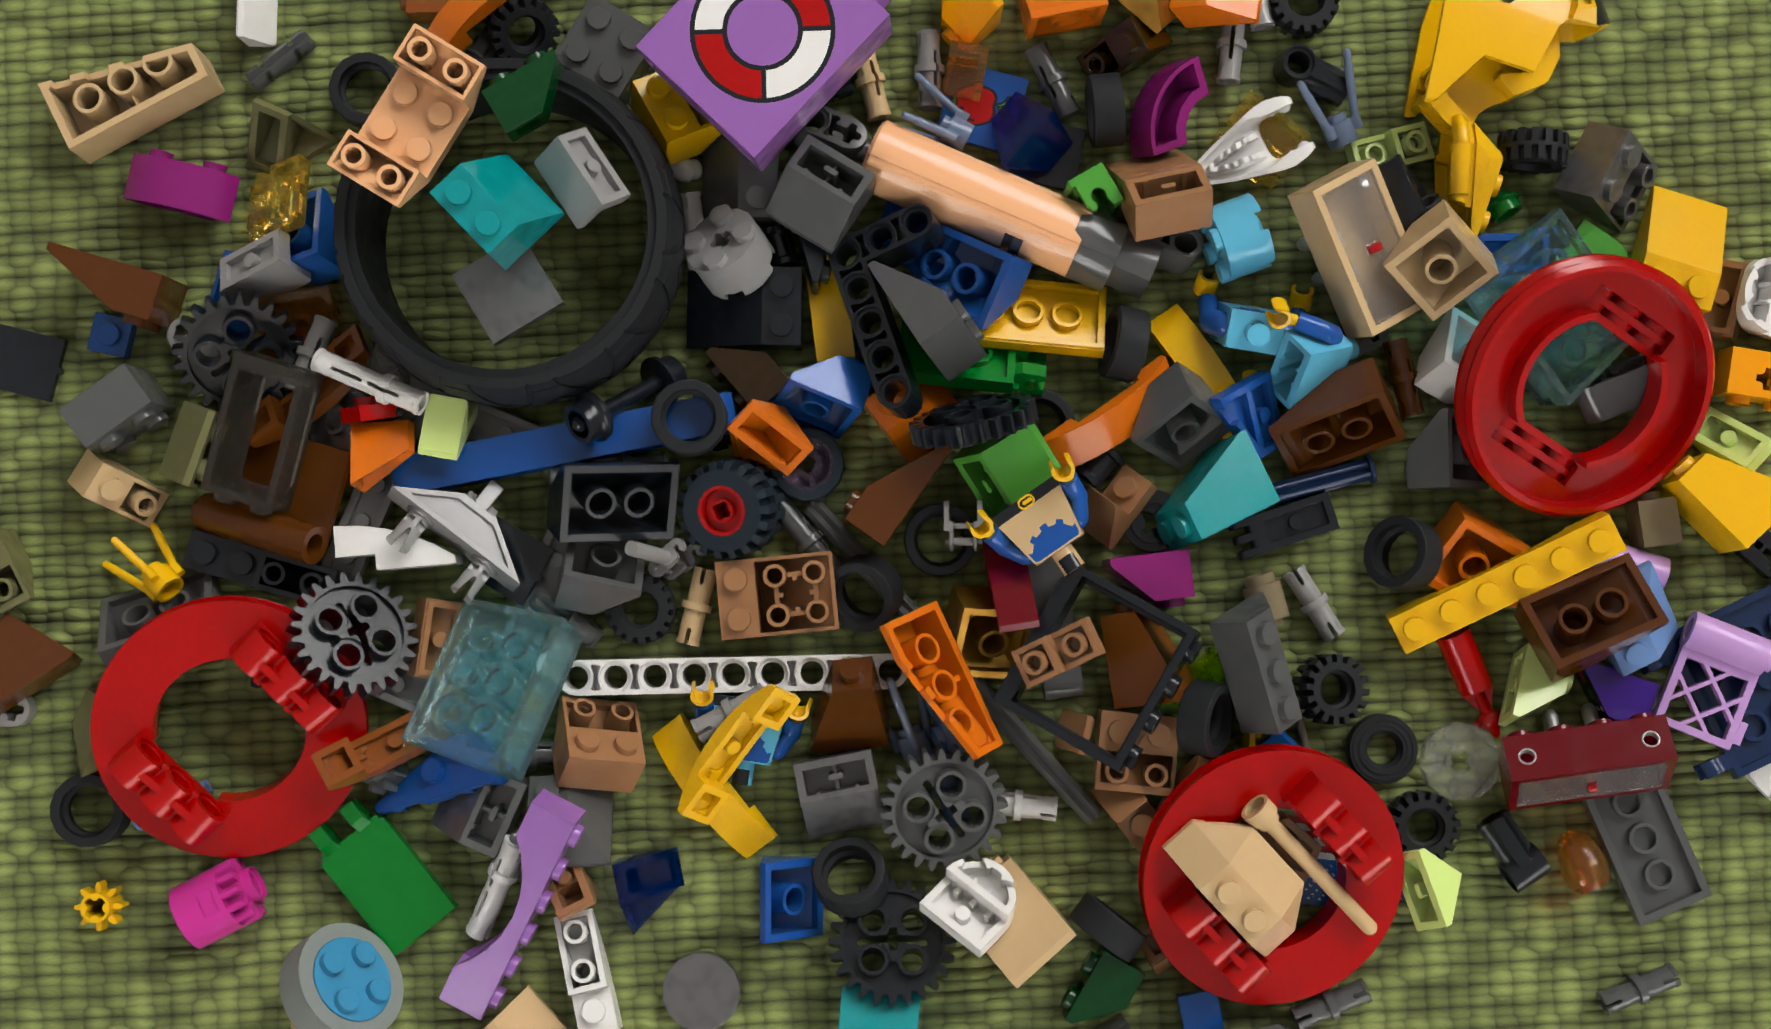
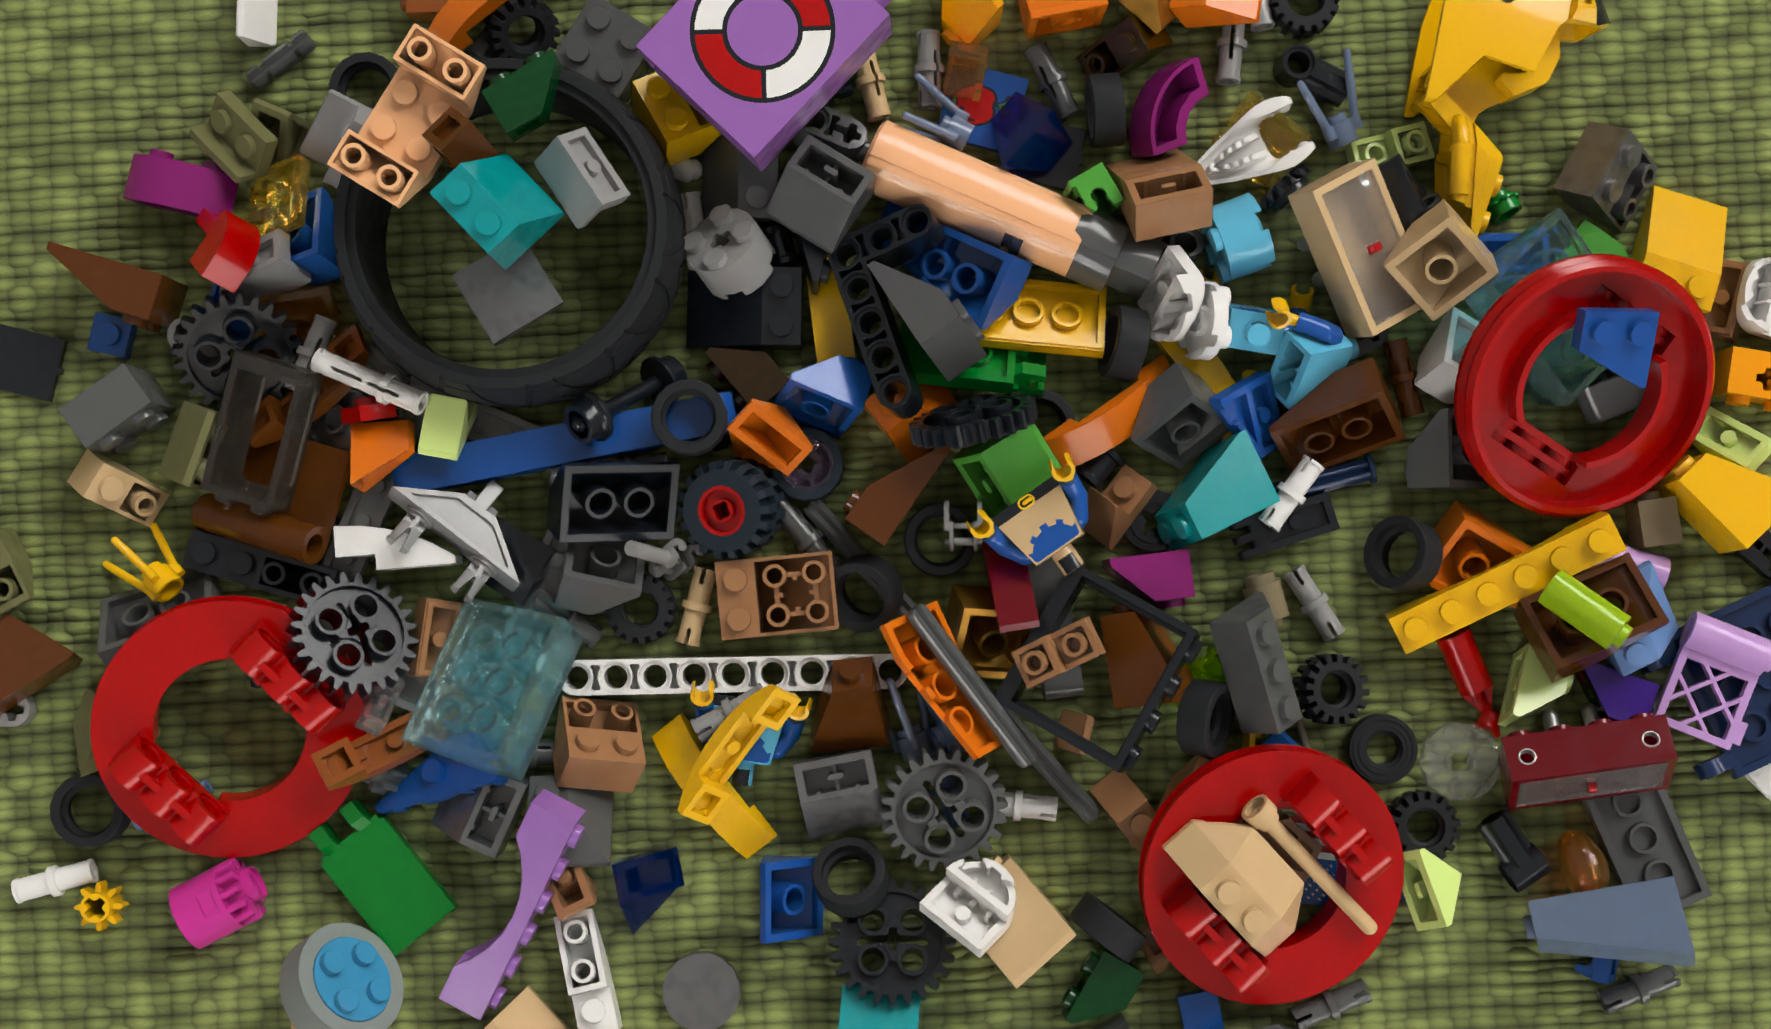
(54, 880): none -> white pin
(130, 99): tan wedge -> none
(227, 249): none -> red brick
(236, 139): none -> olive bracket
(331, 123): none -> light grey panel
(377, 710): none -> clear piece
(457, 139): none -> reddish brown brick
(502, 874): white pin -> none
(971, 685): none -> dark grey axle
(1157, 764): medium nougat slope -> none
(1173, 295): none -> white slope
(1210, 326): none -> white plate
(1277, 197): none -> black gear
(1292, 493): none -> white pin
(1533, 150): black tyre -> none
(1586, 610): none -> lime brick
(1599, 970): none -> blue tile
(1615, 922): none -> sand blue slope
(1618, 339): none -> blue wing

